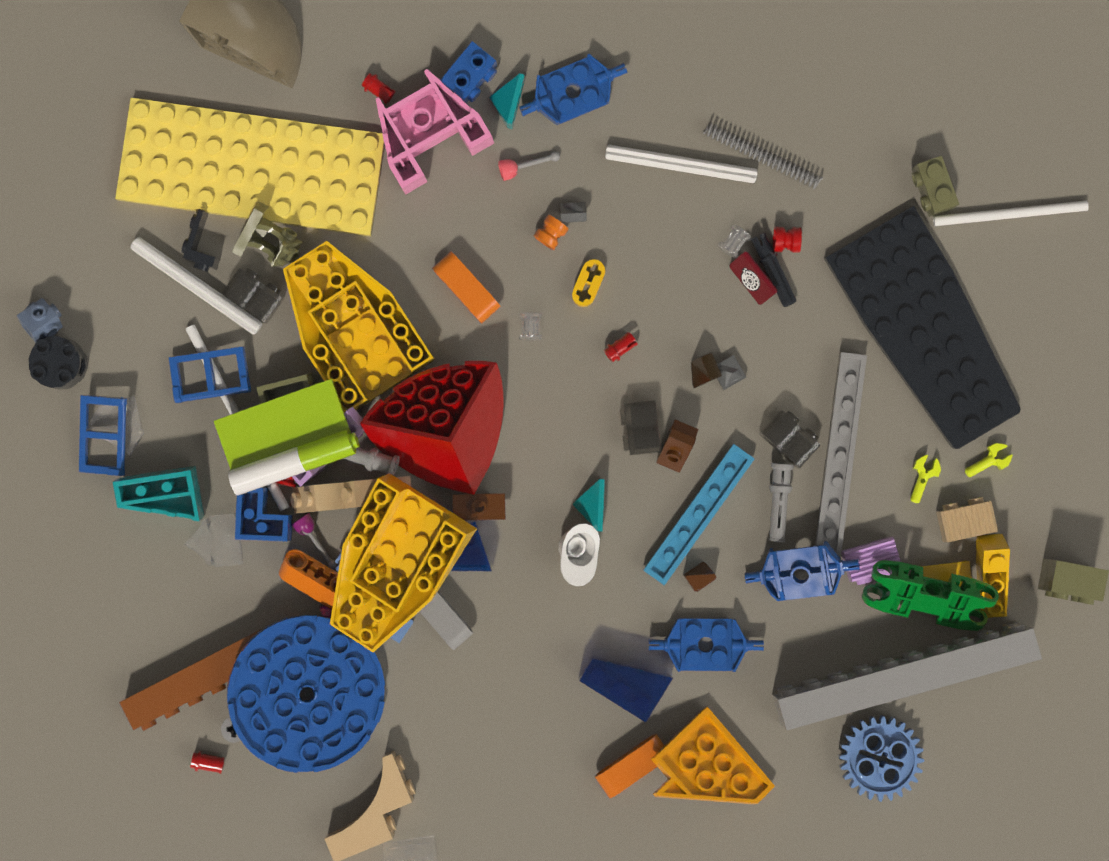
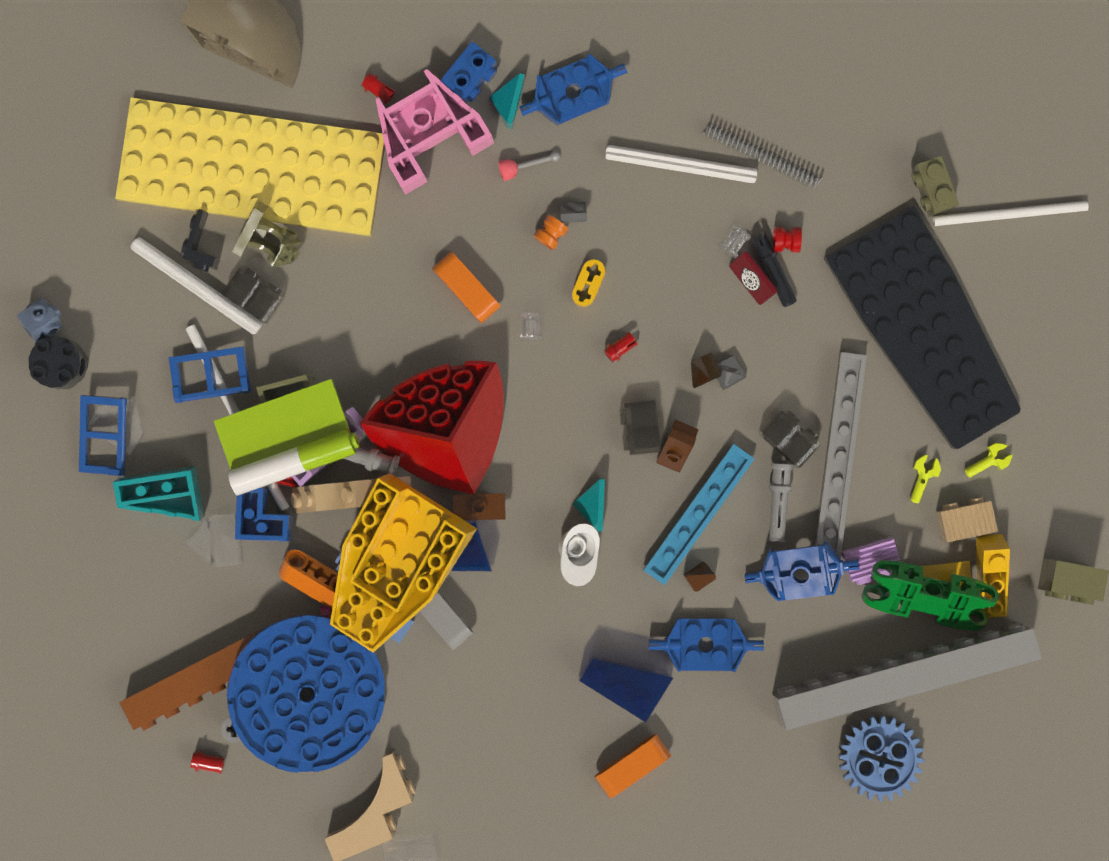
(305, 526): hinge -> none
(352, 326): yellow wedge -> none
(709, 765): light orange wing -> none

